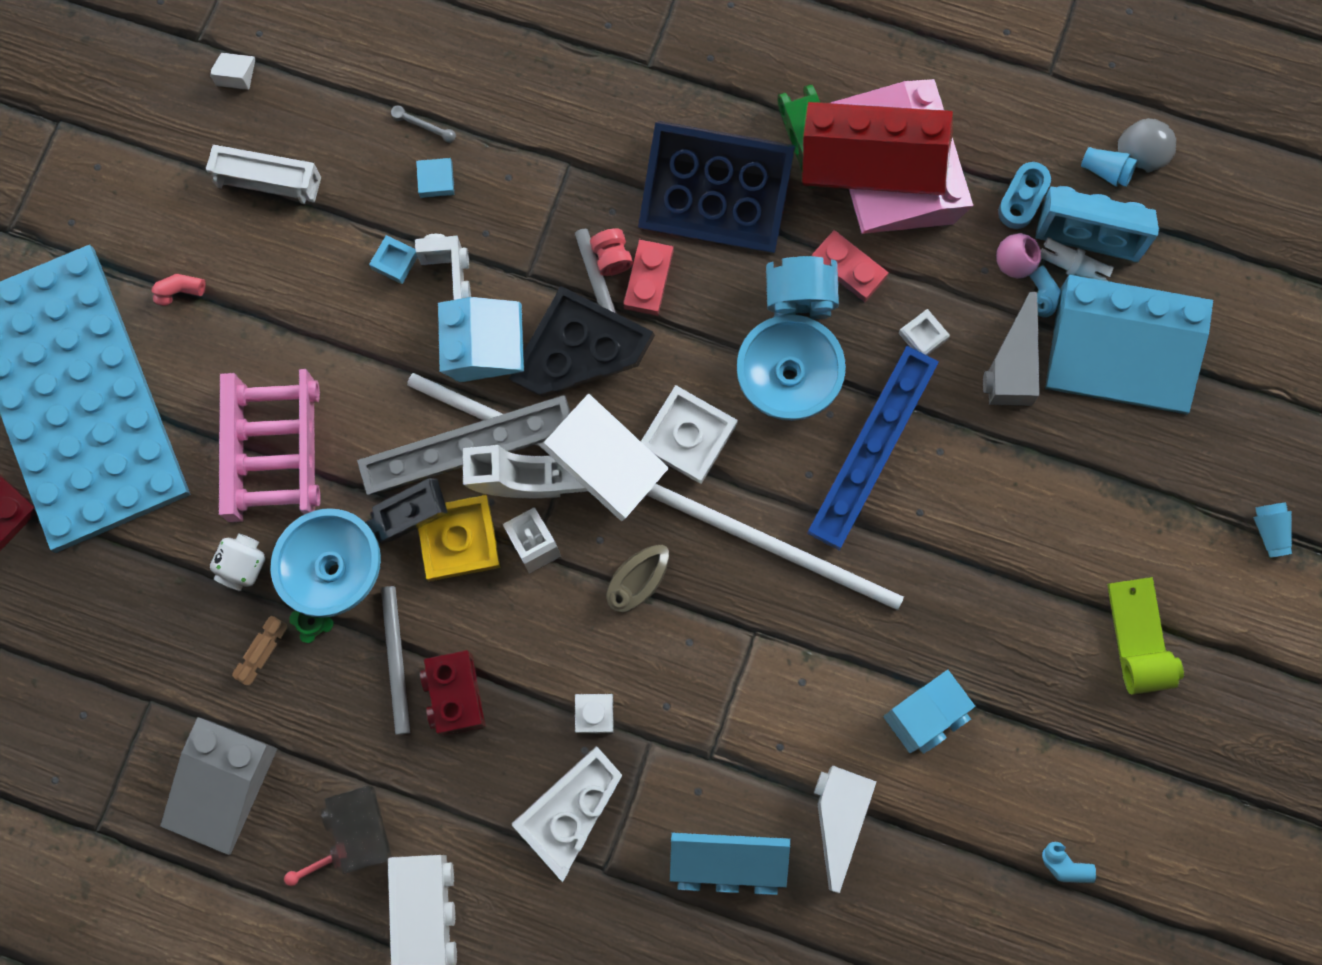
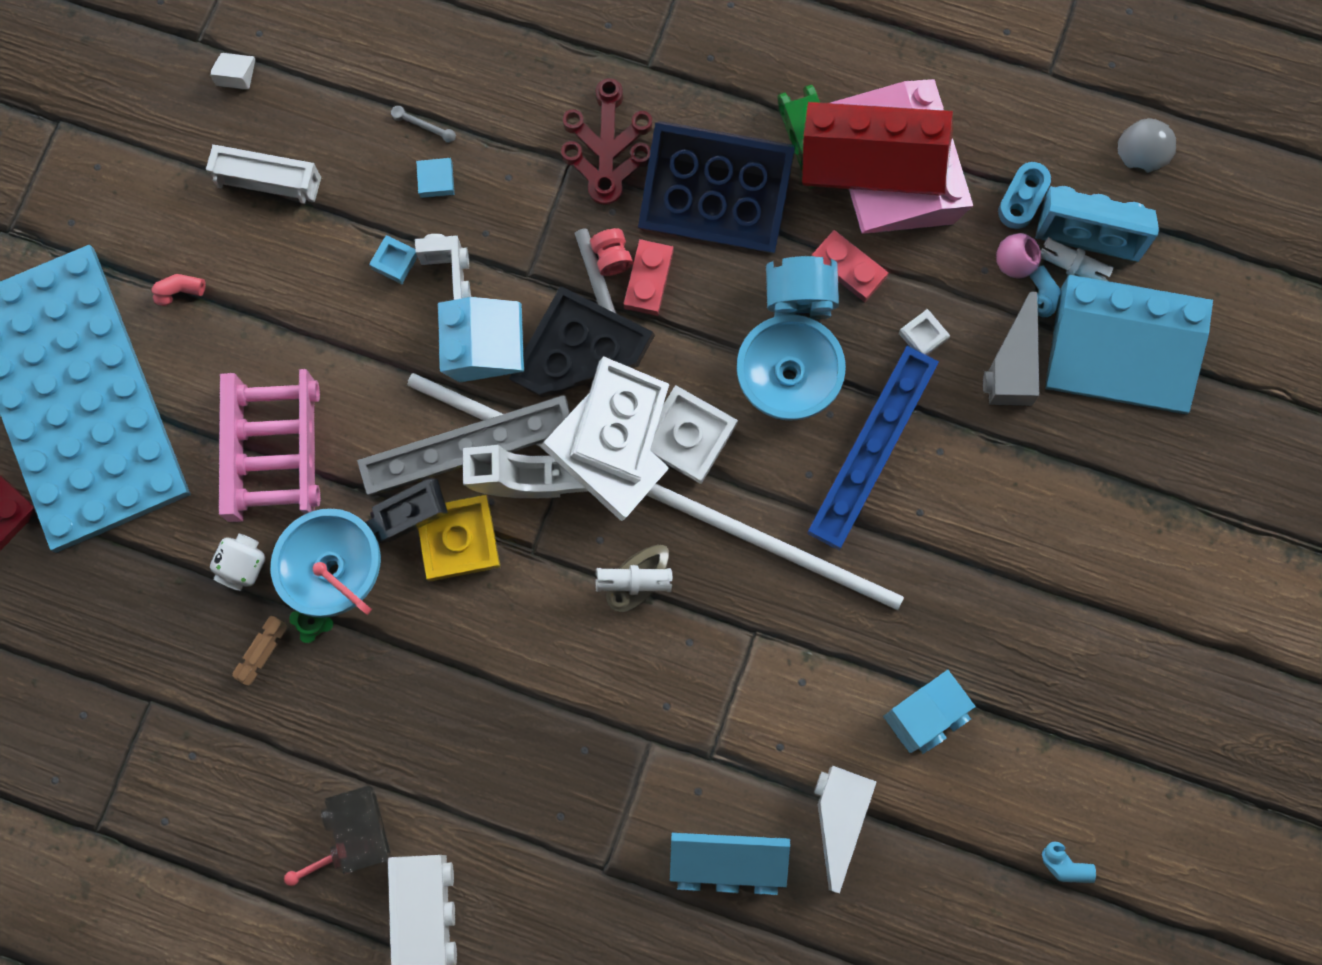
(216, 785): light grey slope -> none
(320, 569): none -> coral hinge
(395, 660): light grey bar -> none
(453, 693): dark red brick -> none
(532, 540): white slope -> none
(567, 812): white wing -> none
(594, 713): white plate -> none
(606, 147): none -> dark red plant
(619, 420): none -> white tile
(633, 580): none -> white pin
(1110, 165): medium azure cone -> none
(1140, 638): lime door -> none
(1275, 528): medium azure cone -> none

